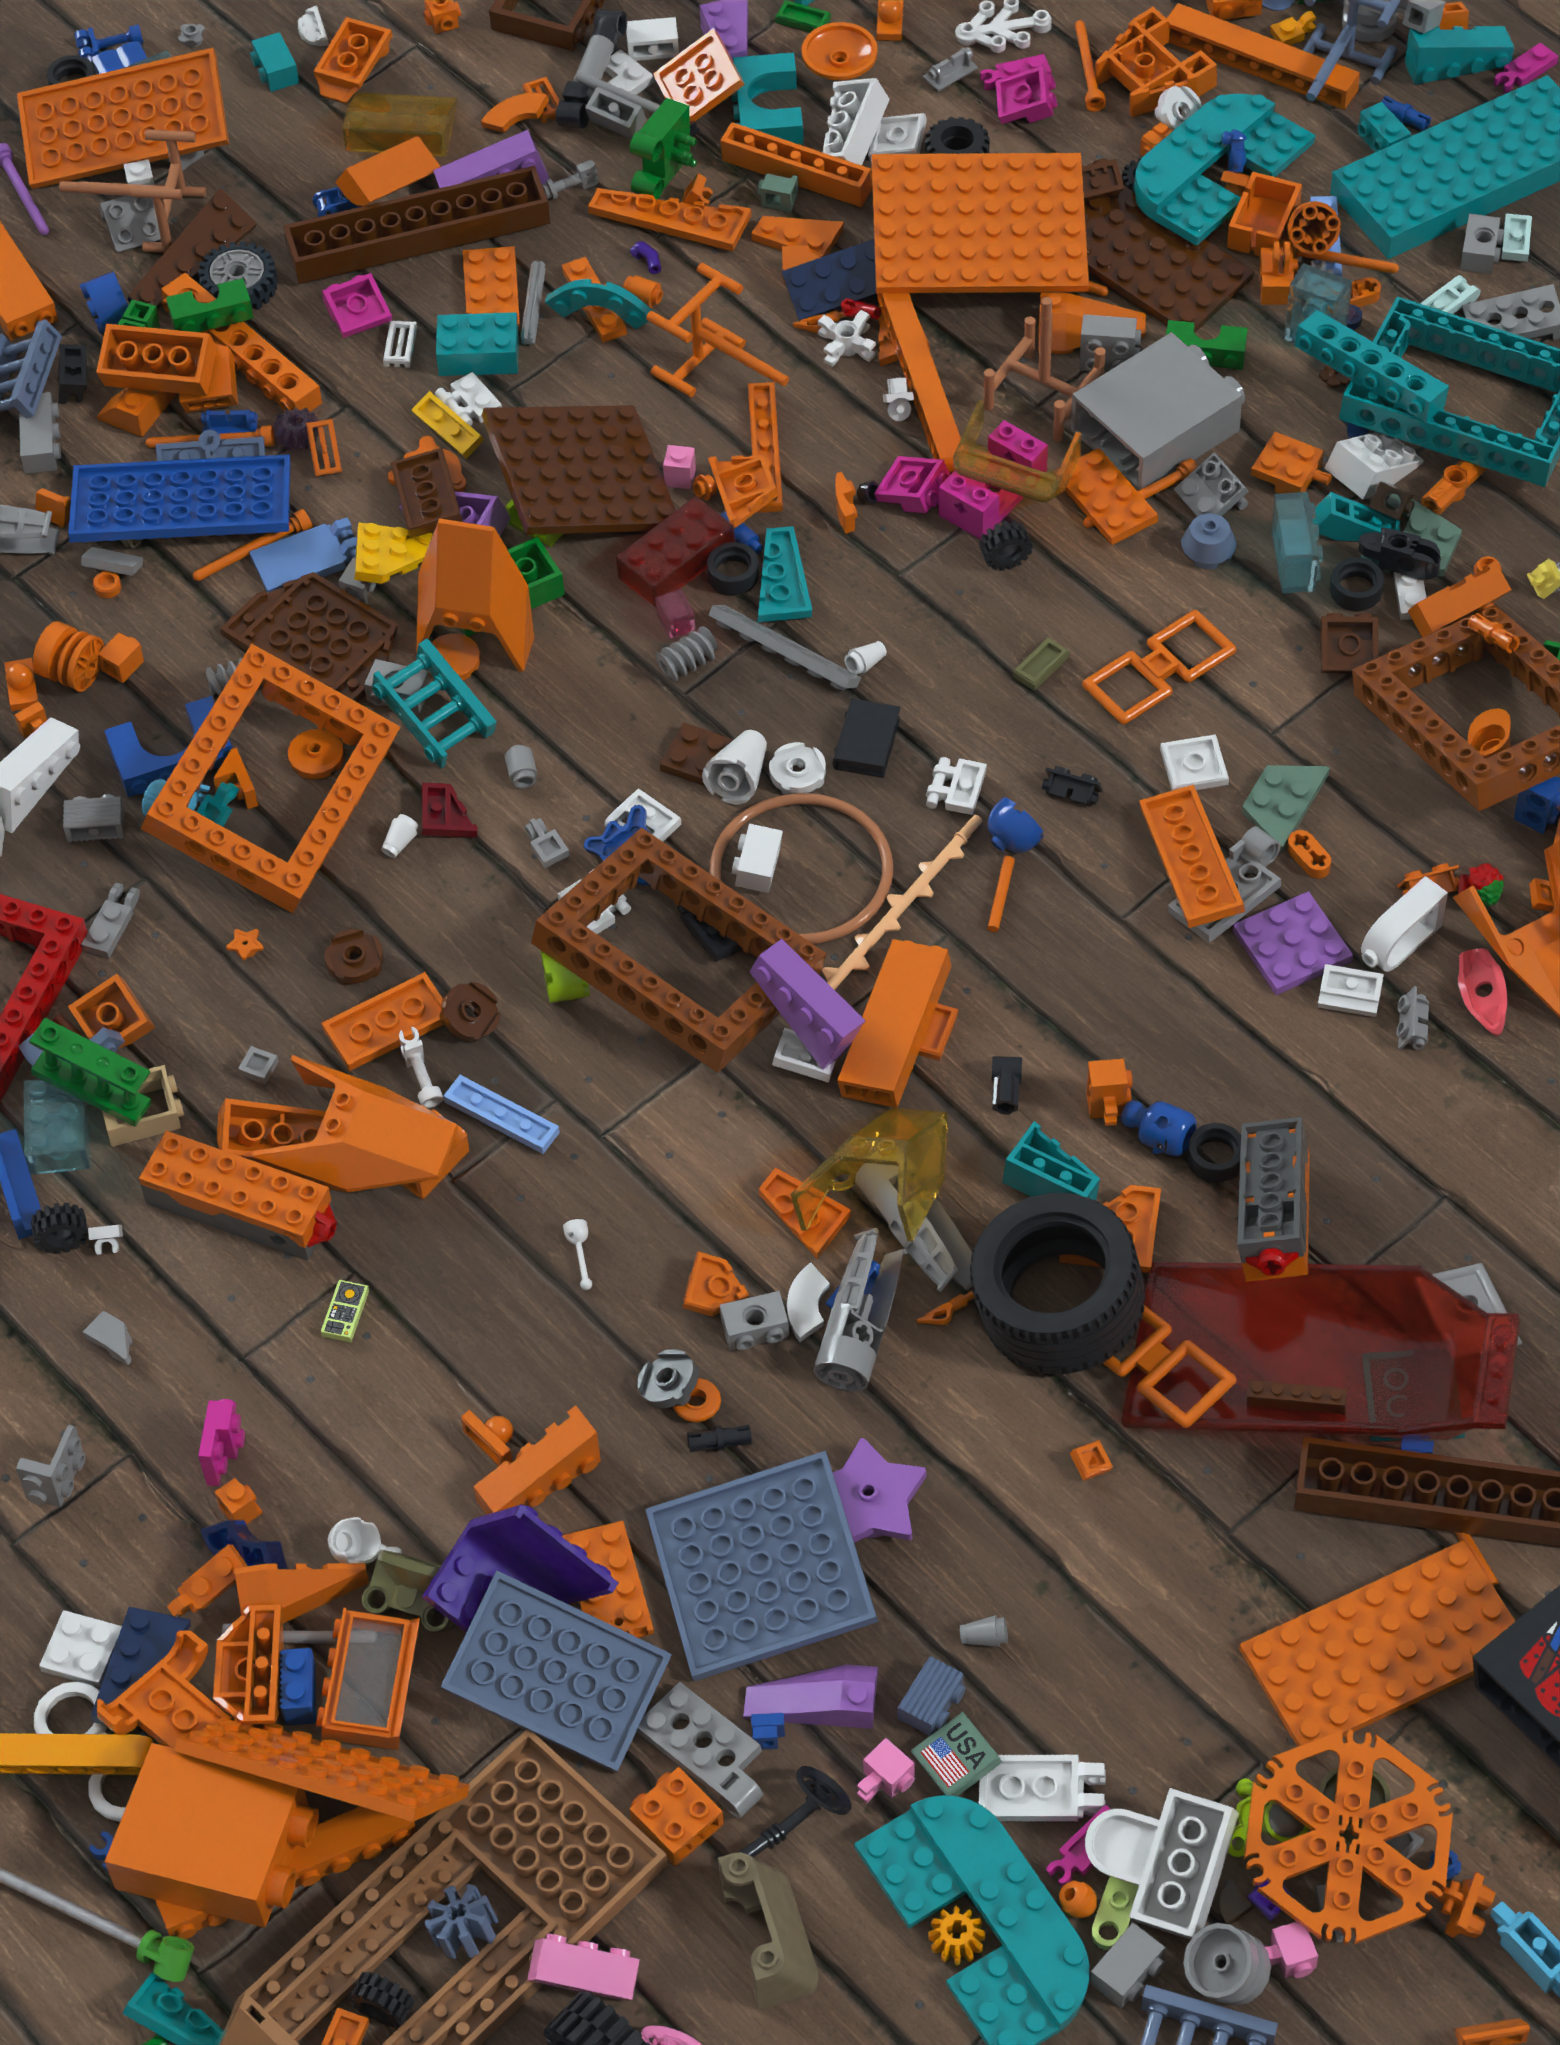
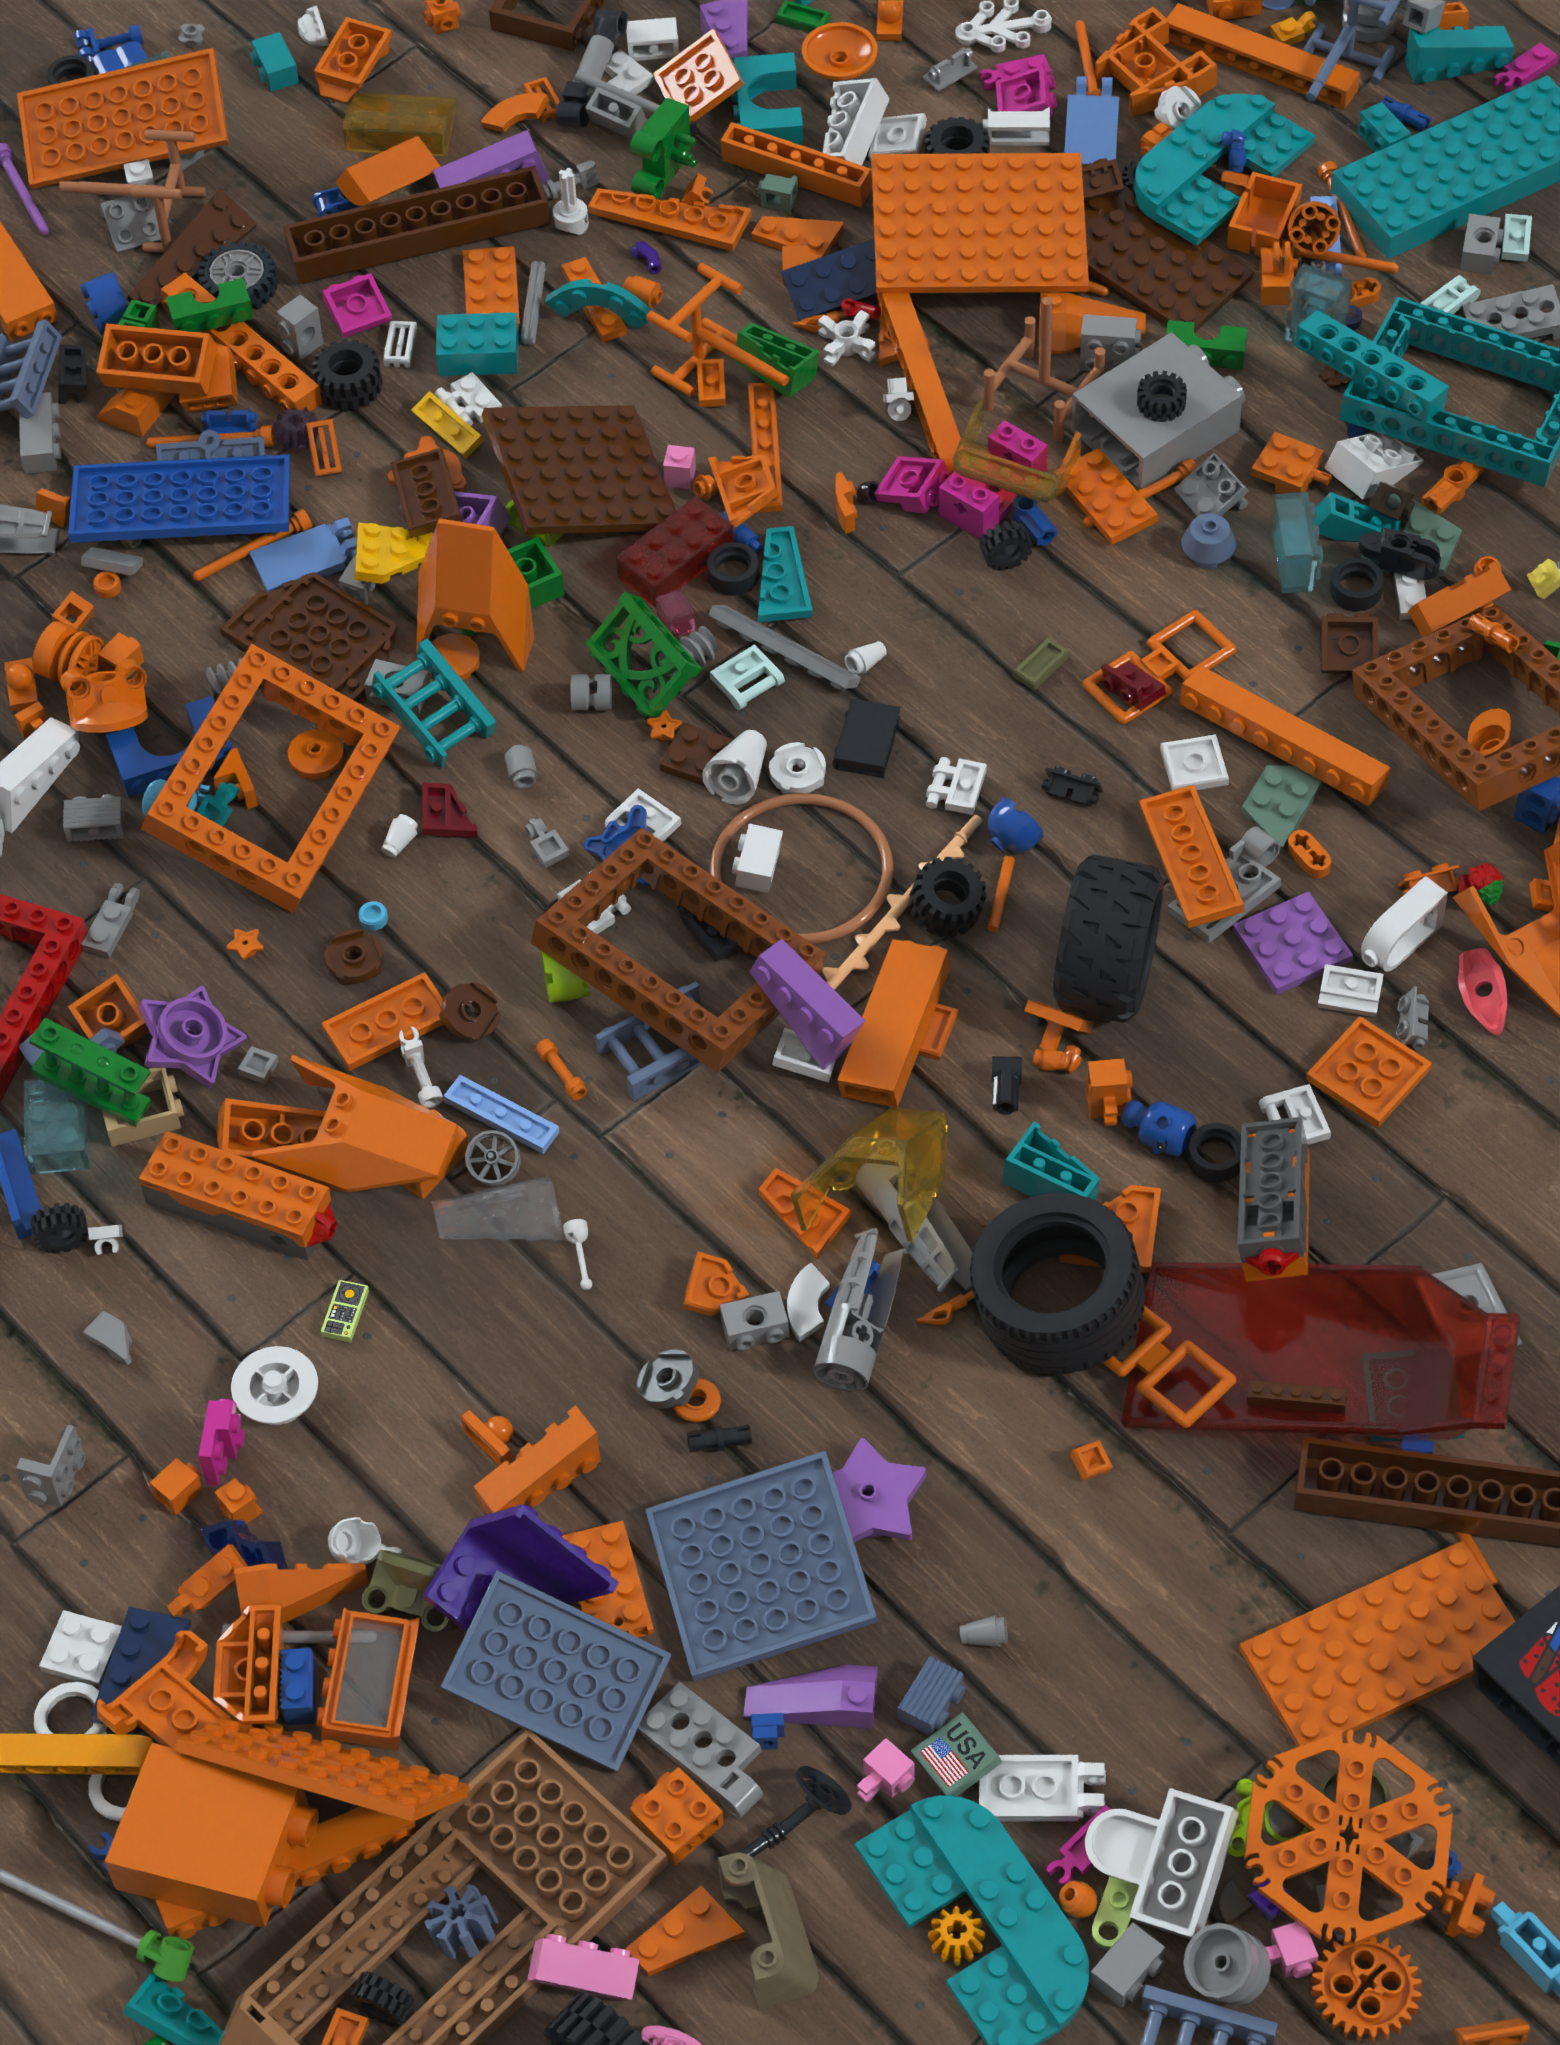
(76, 608): none -> orange brick
(106, 698): none -> orange piece
(176, 1485): none -> orange brick
(189, 1035): none -> medium lavender plate
(274, 1385): none -> white wheel
(299, 327): none -> light grey brick
(362, 372): none -> black tyre
(373, 916): none -> medium azure tile
(492, 1158): none -> light grey wheel
(502, 1213): none -> clear wedge
(570, 213): none -> white piece
(573, 1085): none -> orange bar
(581, 692): none -> light grey wheel
(666, 733): none -> orange plate
(666, 1066): none -> sand blue fence
(676, 656): none -> green fence
(686, 1930): none -> orange wing
(711, 382): none -> orange plate
(742, 670): none -> light aqua plate
(783, 354): none -> green wedge
(953, 877): none -> black tyre
(1018, 128): none -> white window
(1035, 521): none -> blue piece
(1057, 1021): none -> orange tile
(1058, 1060): none -> orange arm
(1092, 122): none -> medium blue tile
(1108, 938): none -> black tyre
(1132, 685): none -> dark red bracket
(1161, 407): none -> black tyre
(1284, 735): none -> orange brick
(1299, 1103): none -> white plate
(1325, 172): none -> orange piece
(1368, 1071): none -> orange plate
(1391, 2005): none -> orange gear

